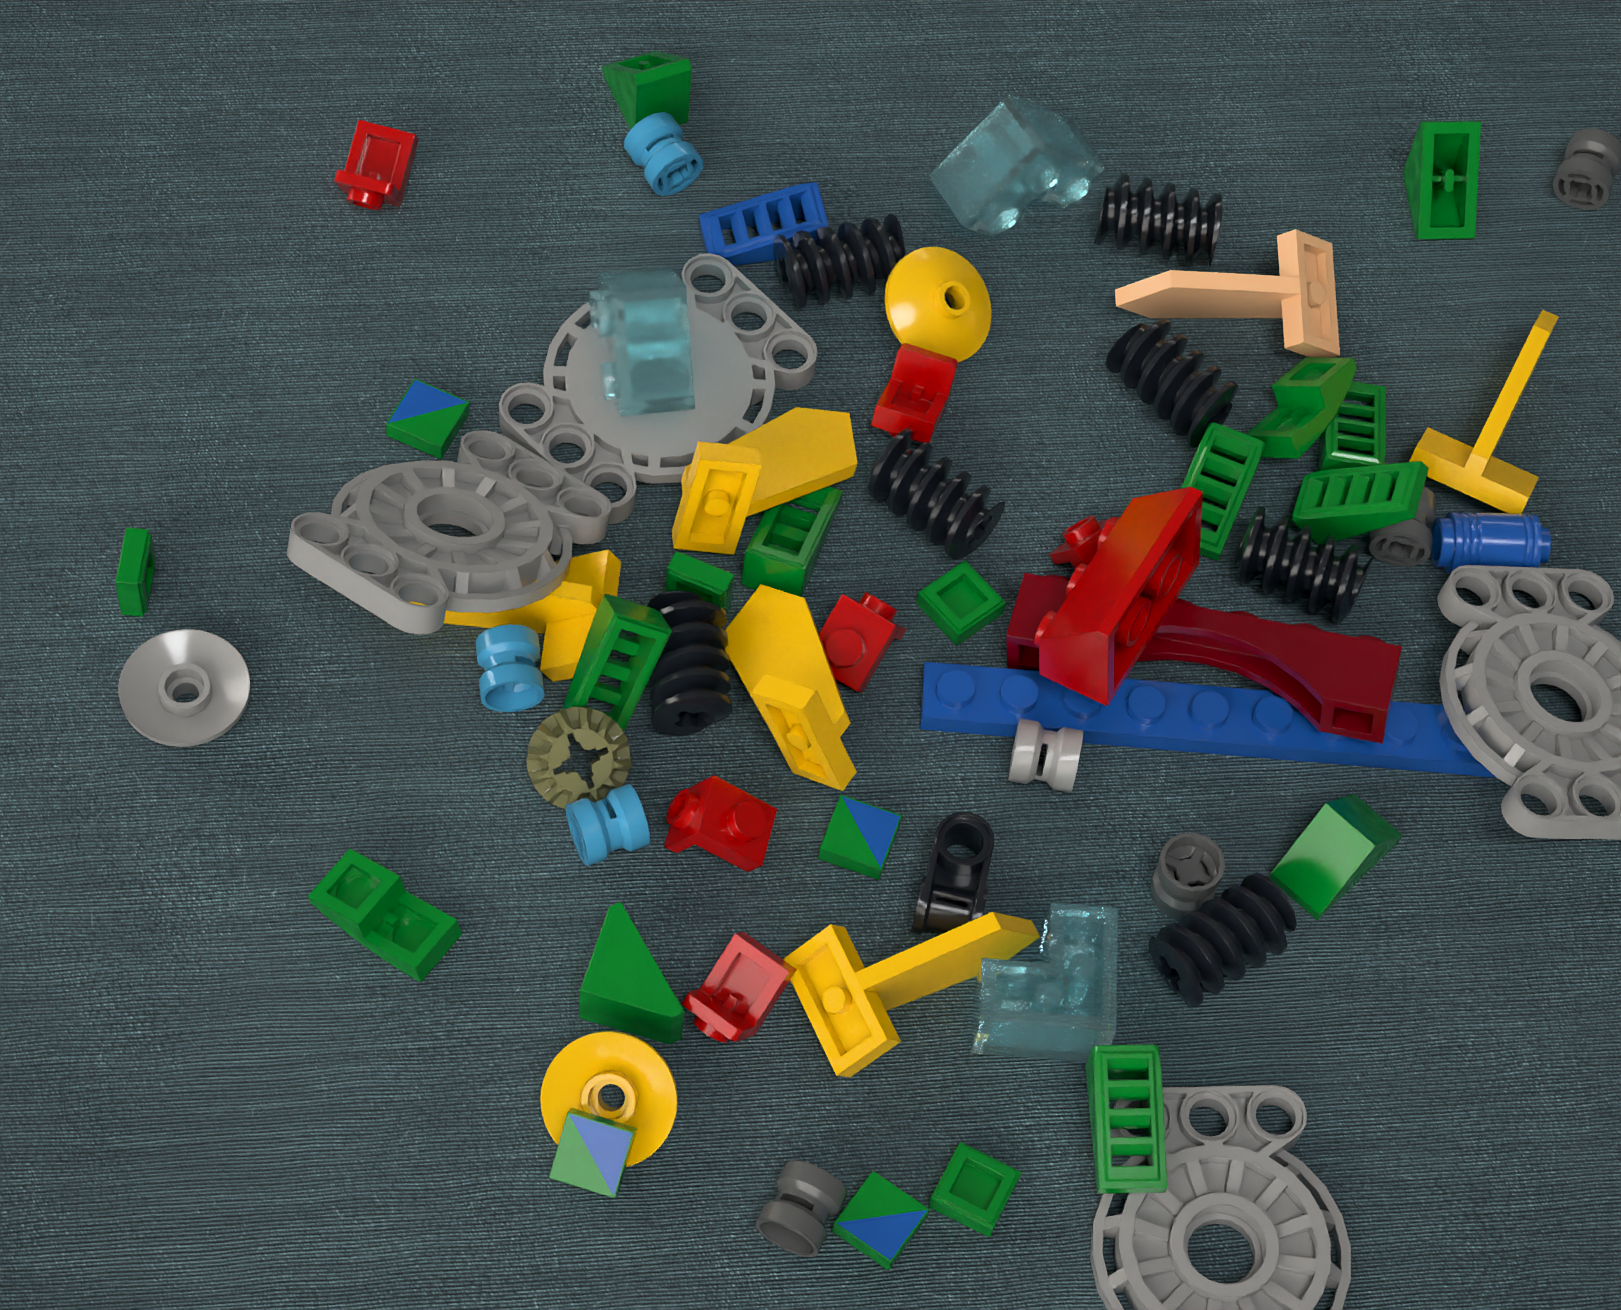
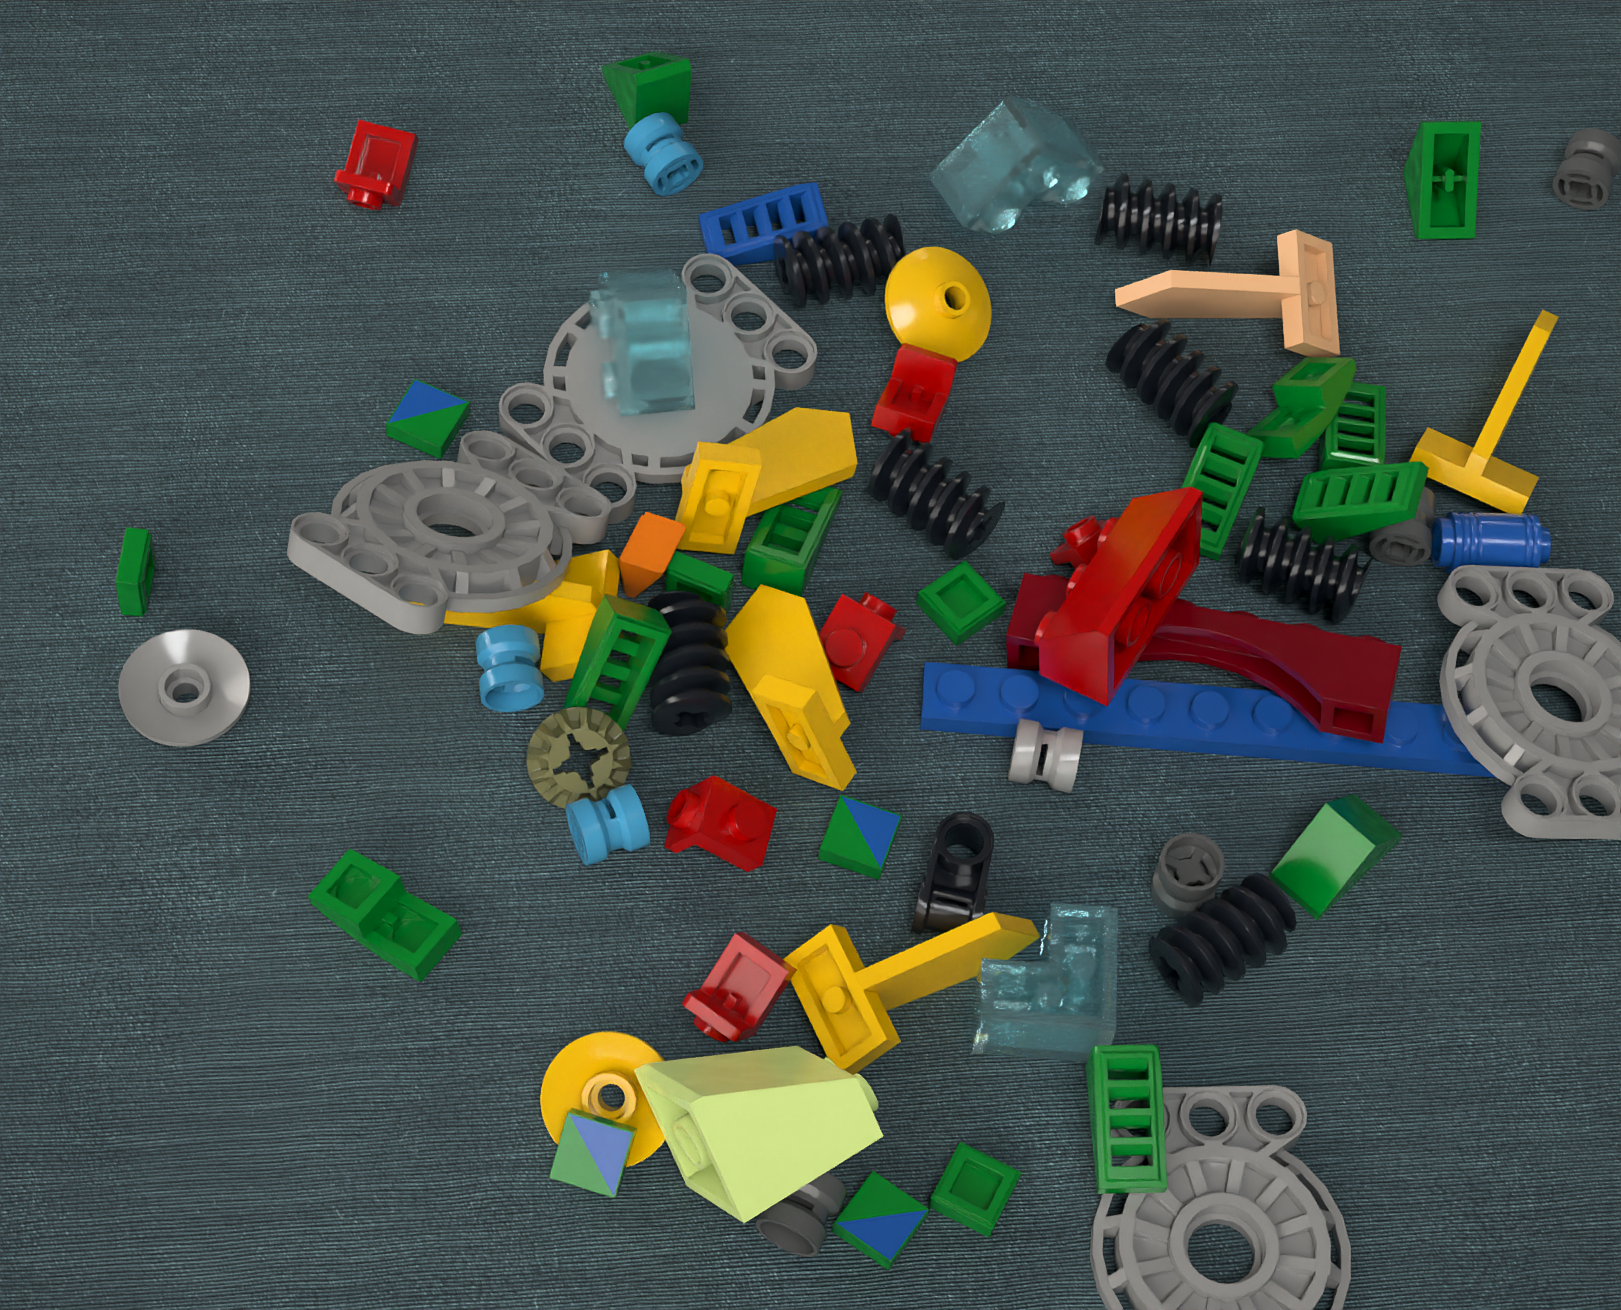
(626, 985): green slope -> none
(649, 552): none -> orange slope
(758, 1122): none -> yellowish green slope

